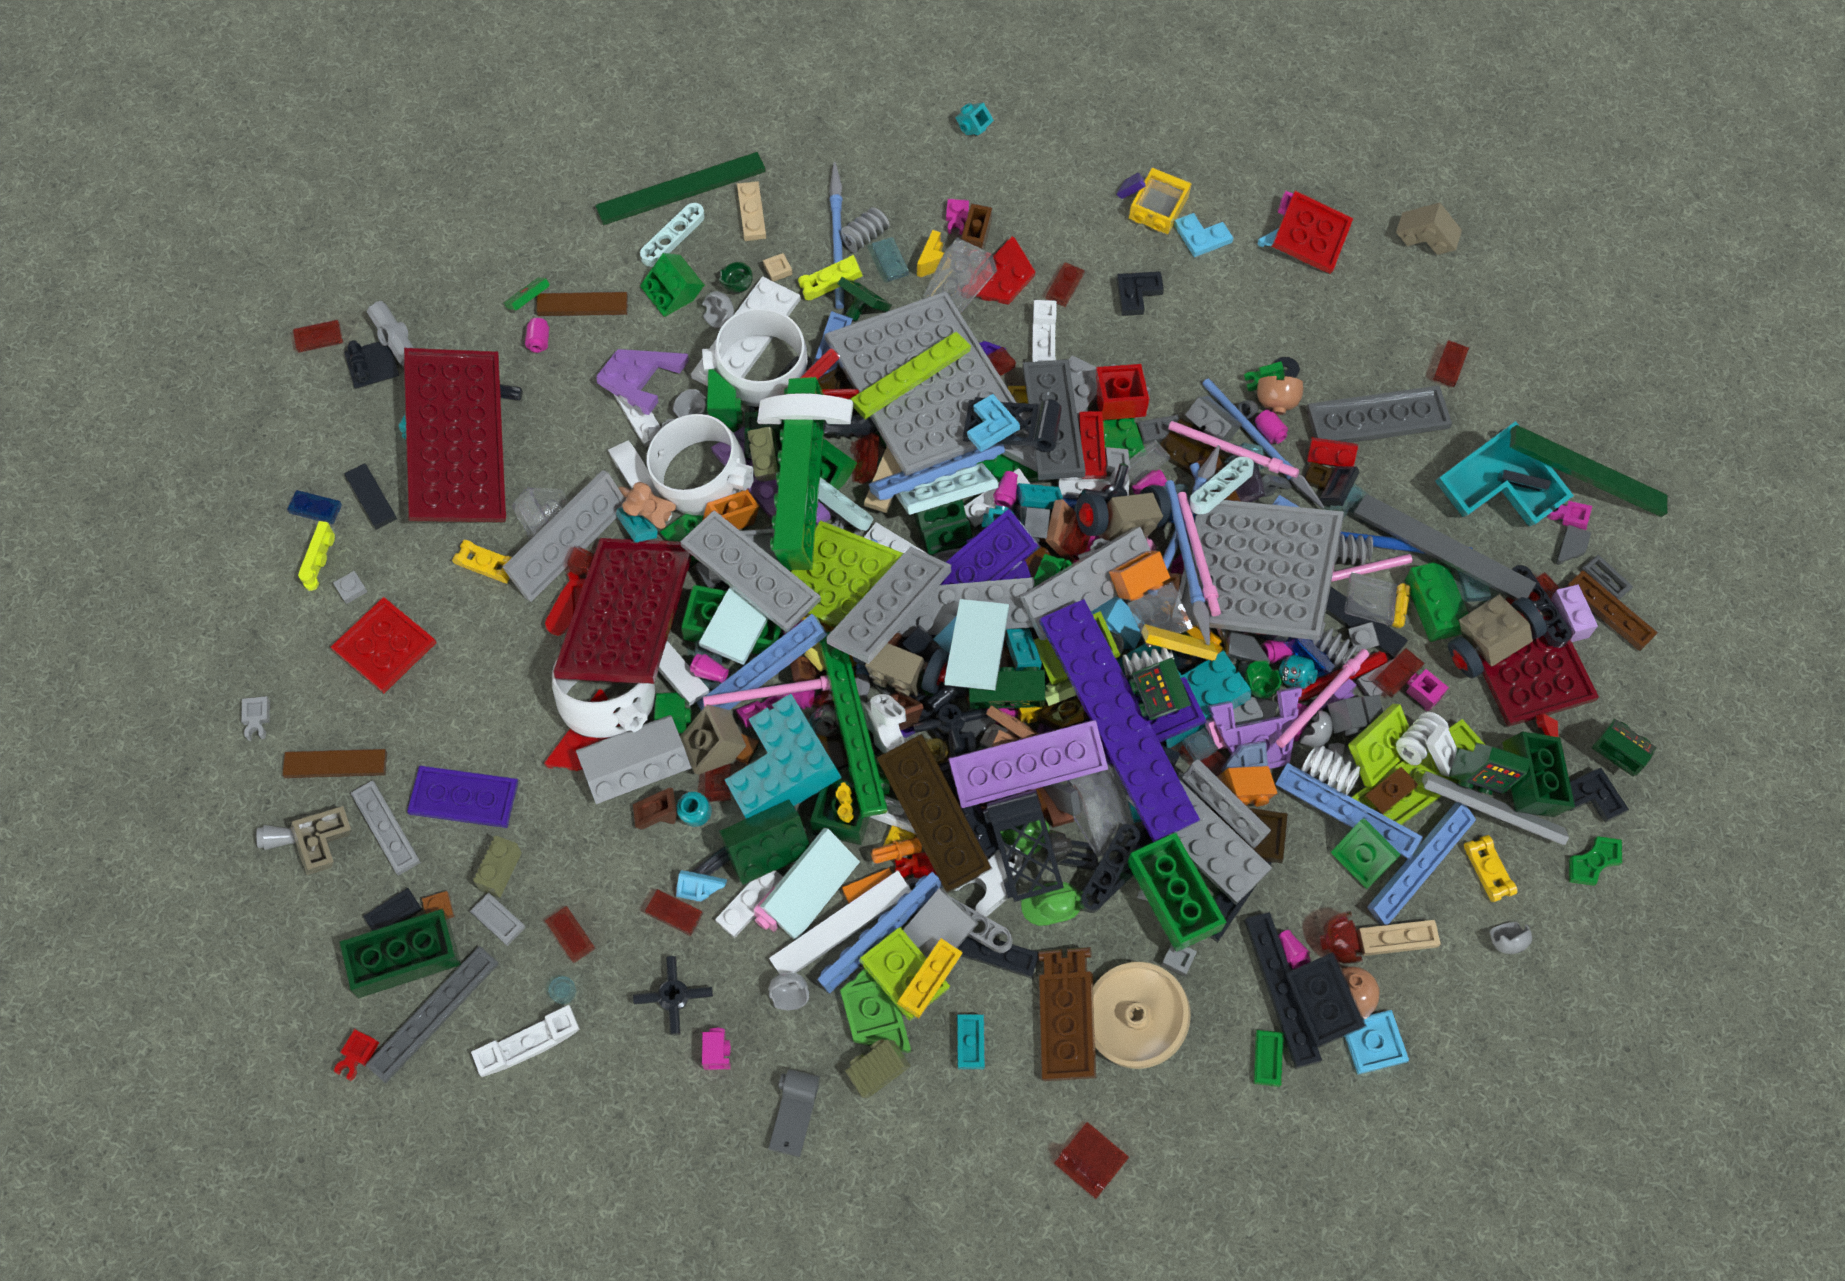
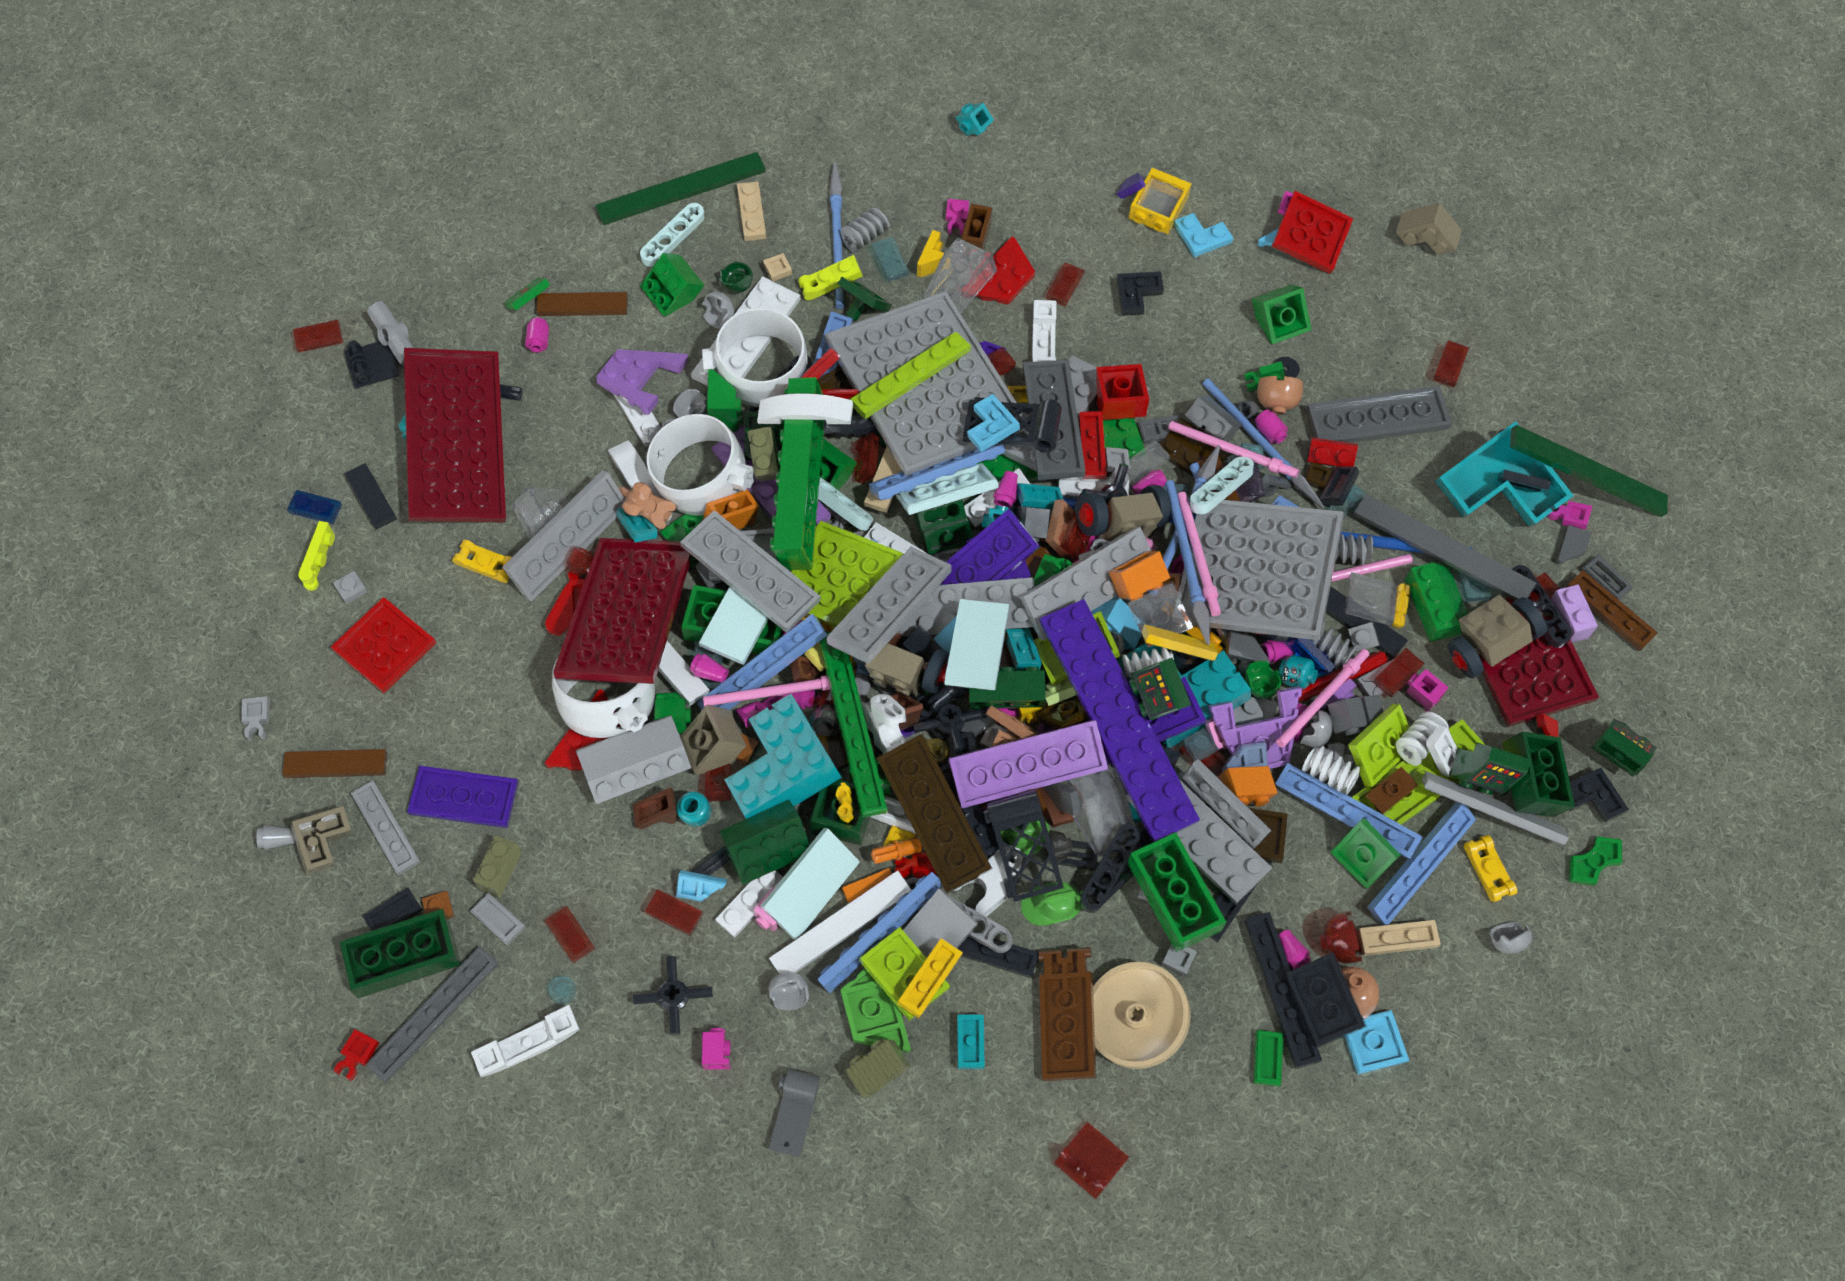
(1282, 313): none -> green slope

